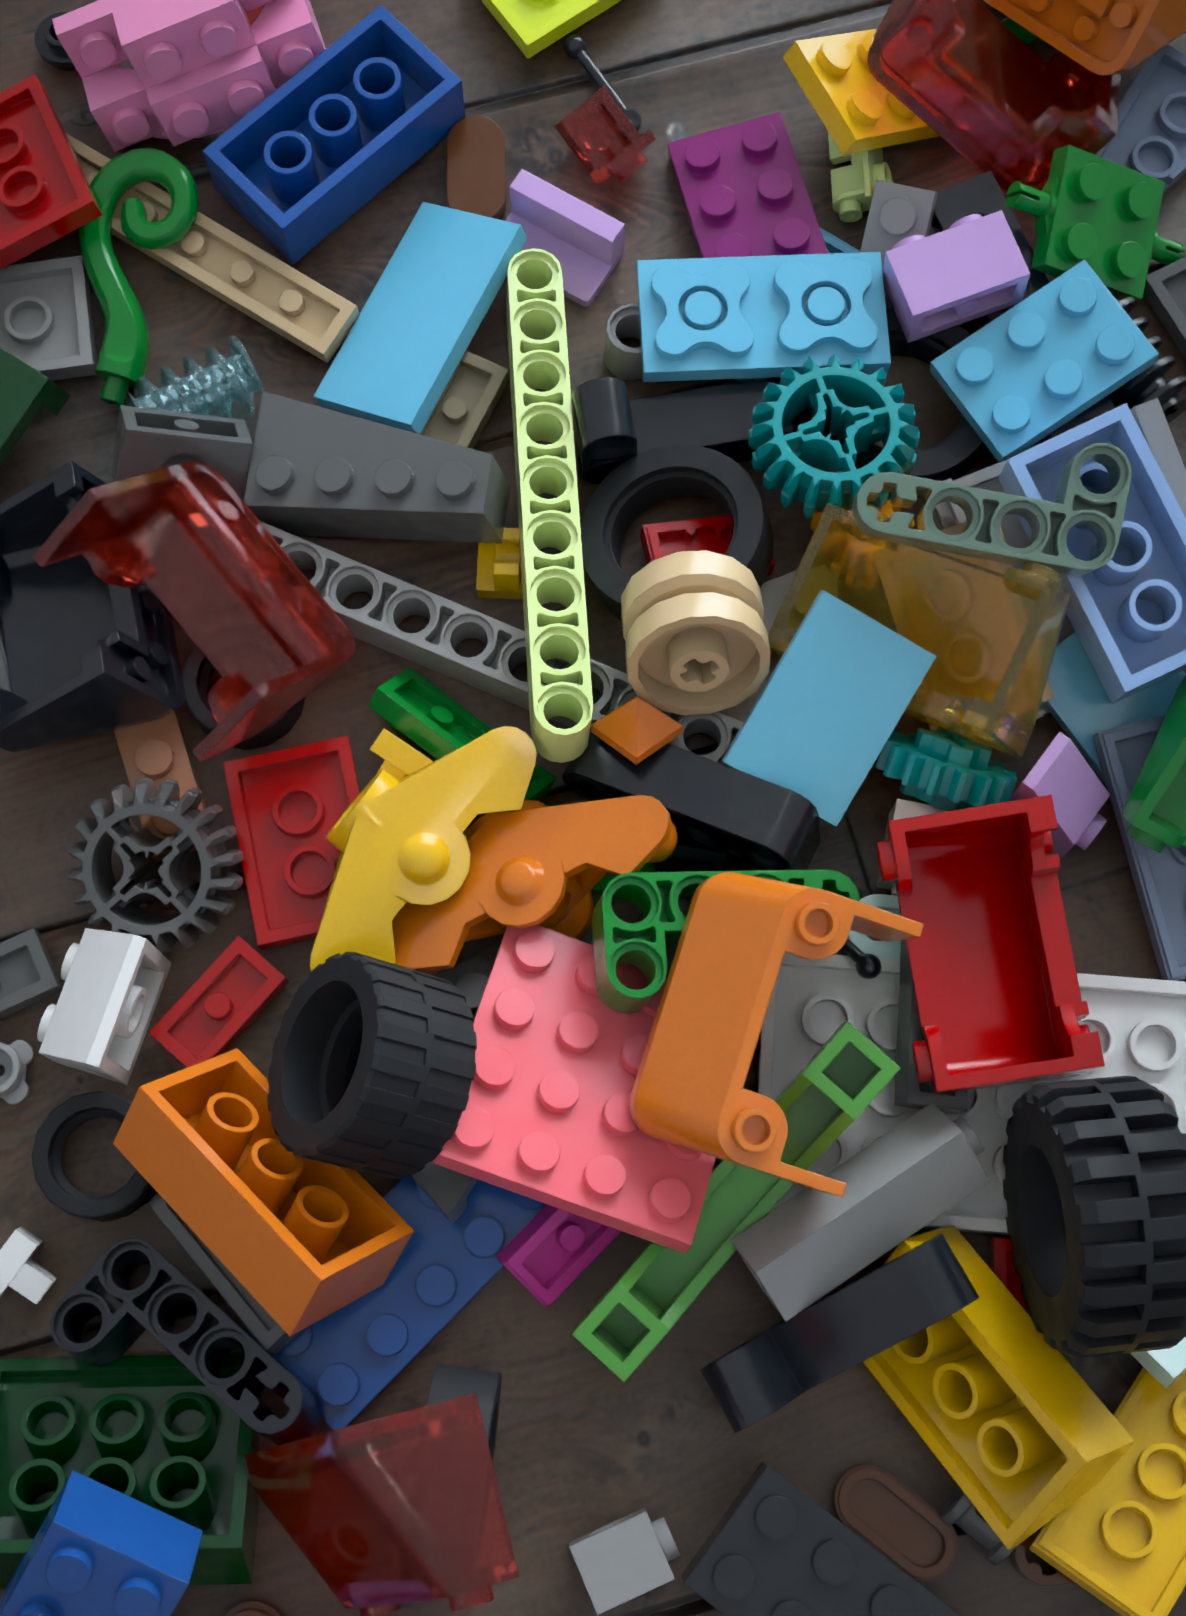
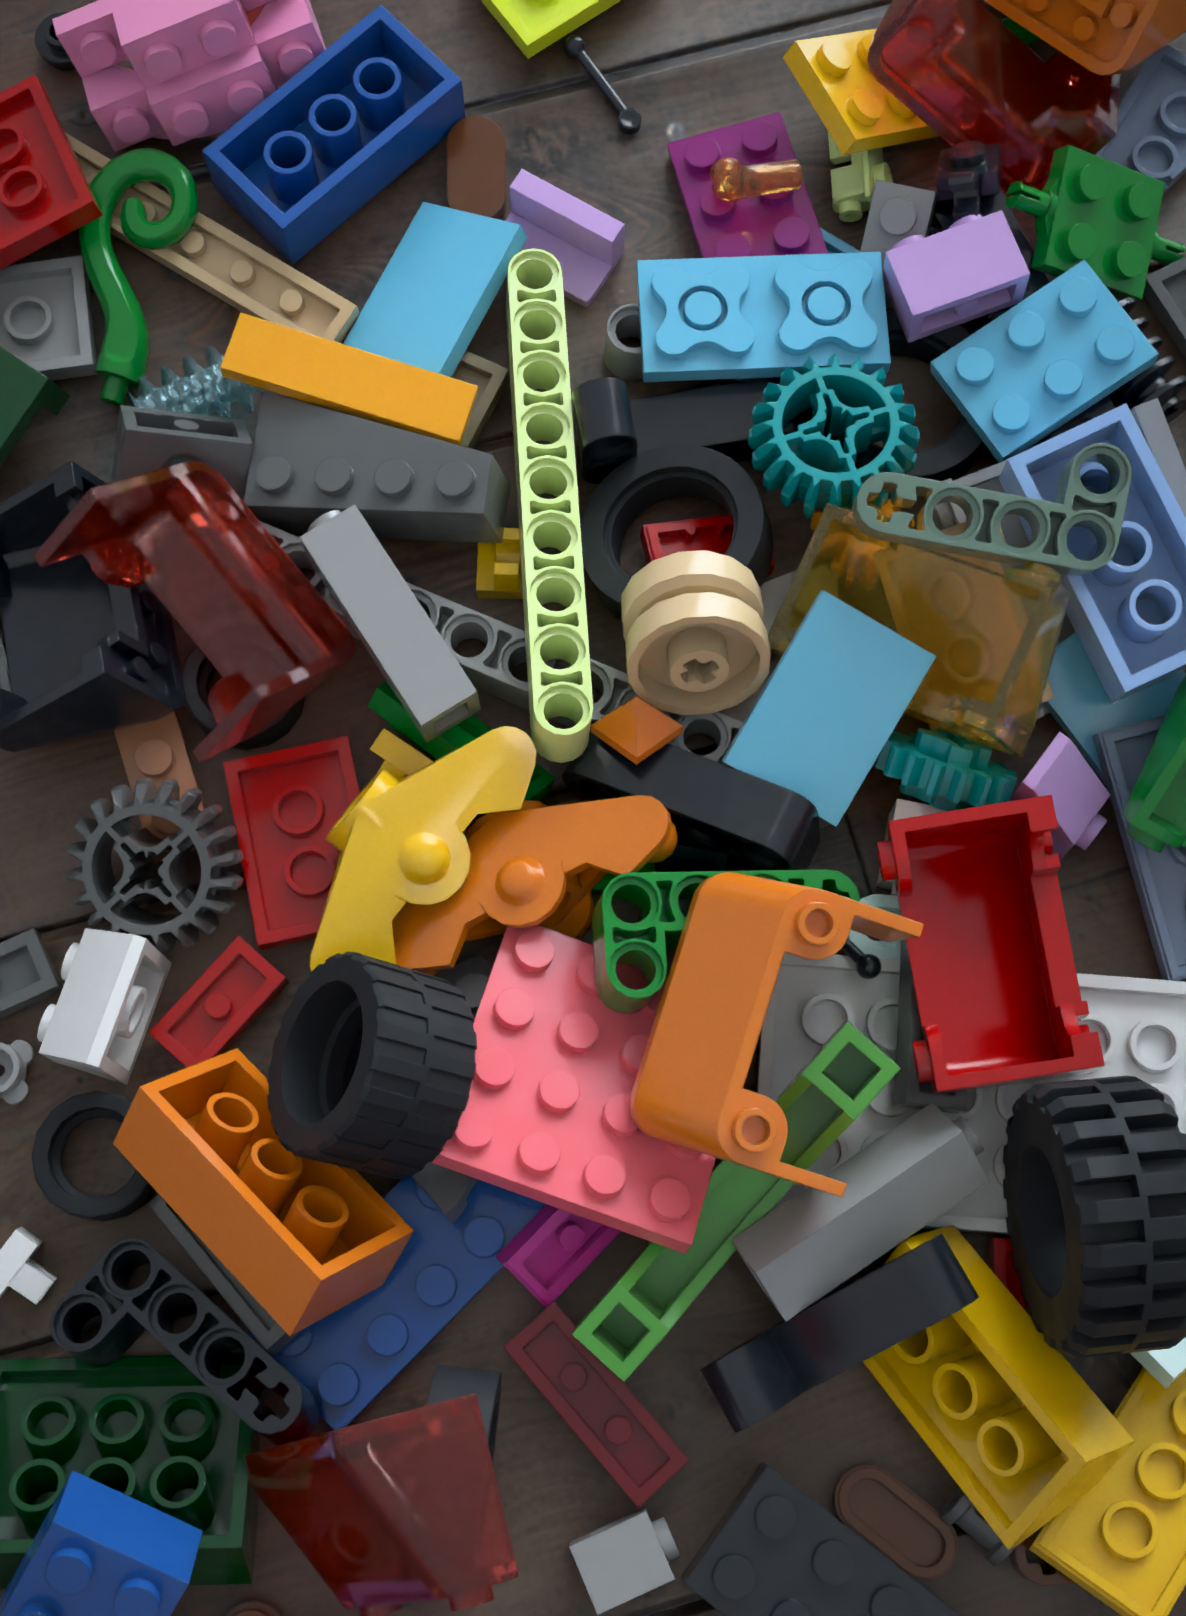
(348, 379): none -> light orange tile
(390, 622): none -> light grey brick
(596, 1405): none -> dark red plate
(604, 138): clear red bracket -> none
(740, 182): none -> clear orange arm
(967, 174): none -> black plate

